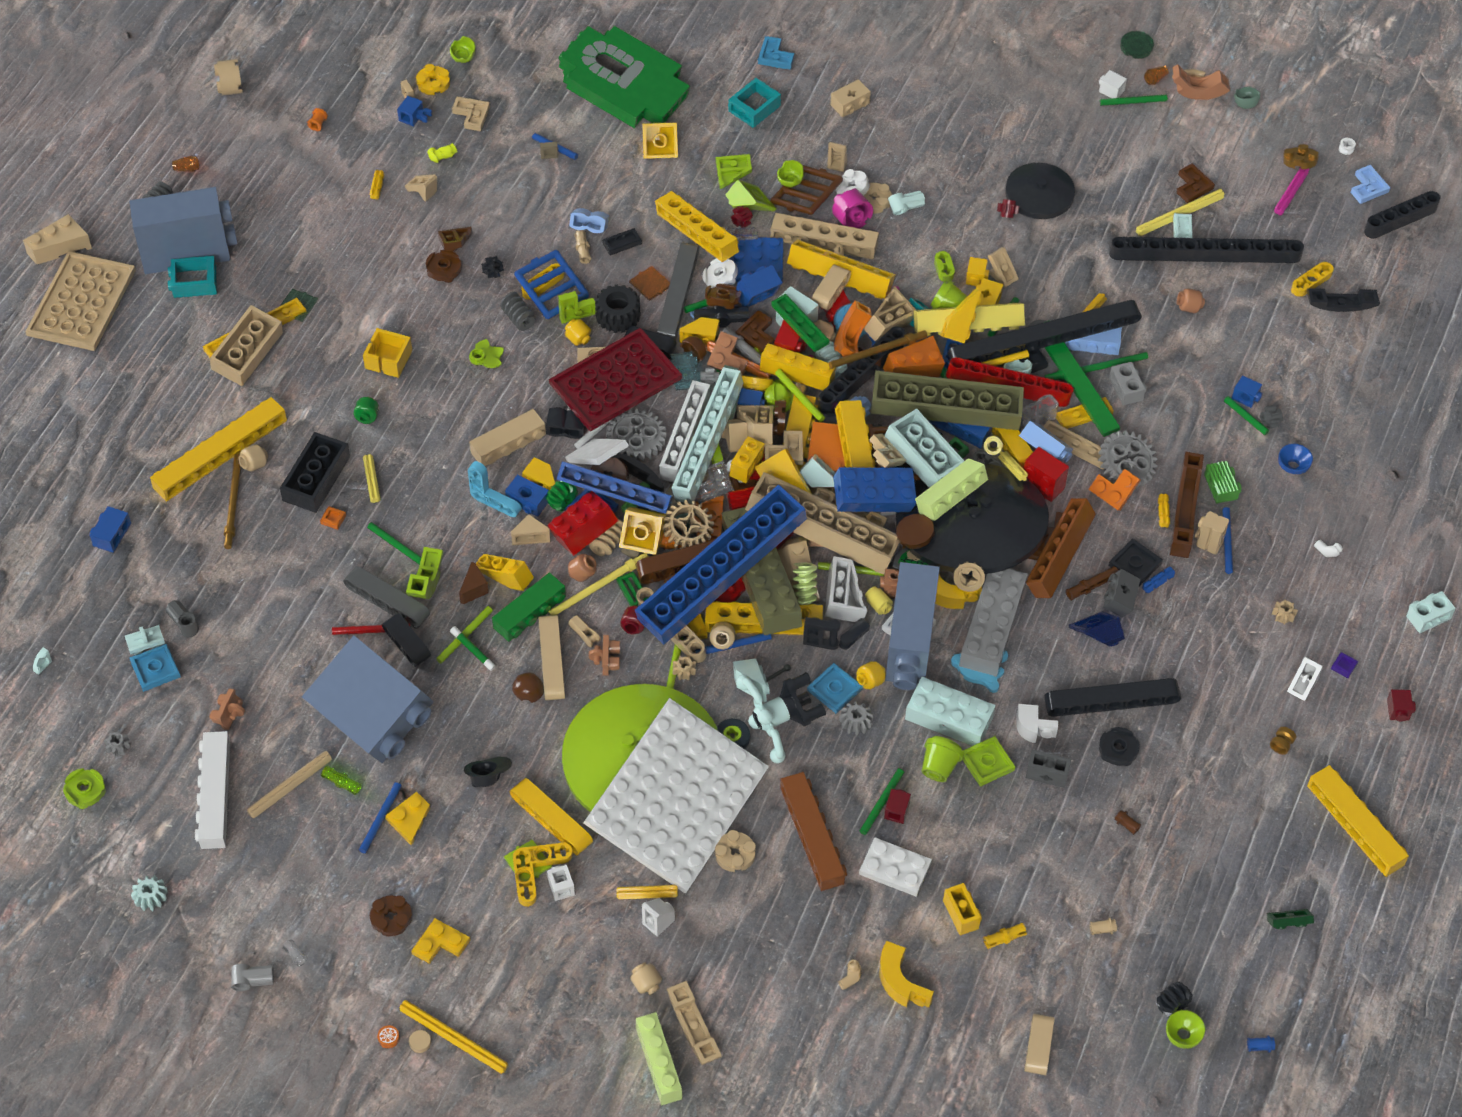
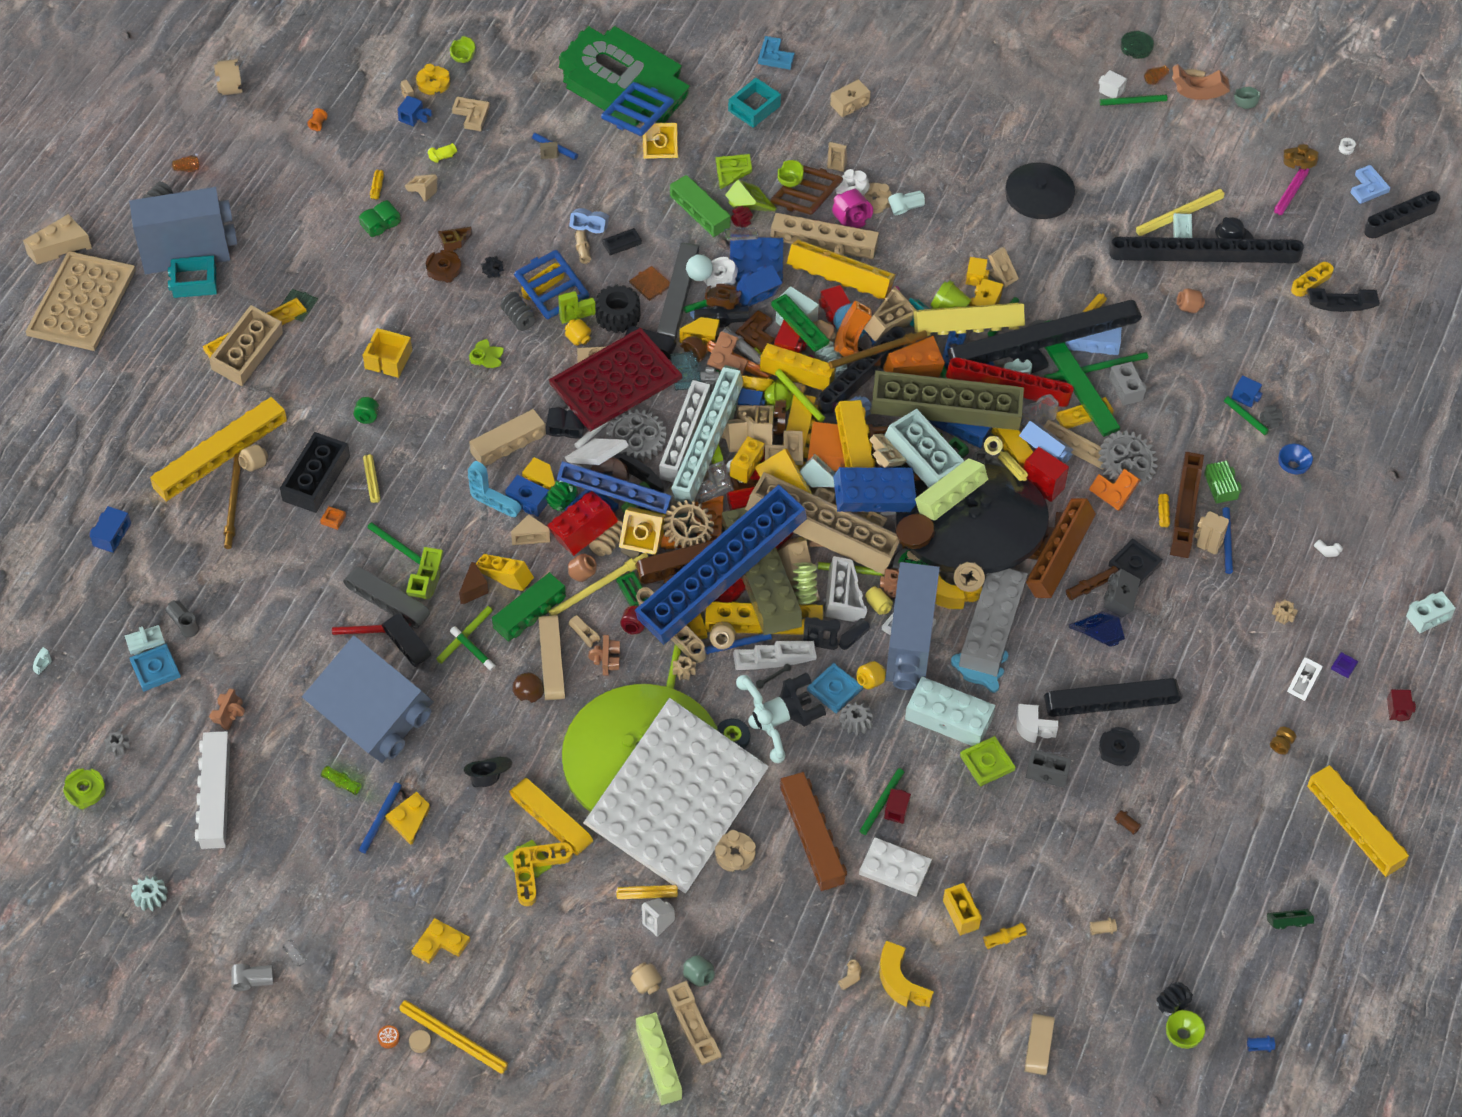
(289, 784): tan axle -> none
(379, 218): none -> green brick
(387, 904): reddish brown plate -> none
(560, 882): white brick -> none
(658, 111): none -> blue bar
(697, 226): yellow brick -> none
(698, 971): none -> sand green head
(699, 267): none -> light aqua hair
(700, 205): none -> bright green brick
(755, 672): light aqua slope -> none
(774, 655): none -> white slope
(831, 287): tan beam -> none
(940, 266): lime beam -> none
(940, 758): lime piece -> none
(959, 320): yellow slope -> none
(1008, 208): dark red gear -> none
(1008, 358): yellow bar -> none
(1158, 579): blue axle -> none
(1196, 183): reddish brown plate -> none
(1232, 229): none -> black piece

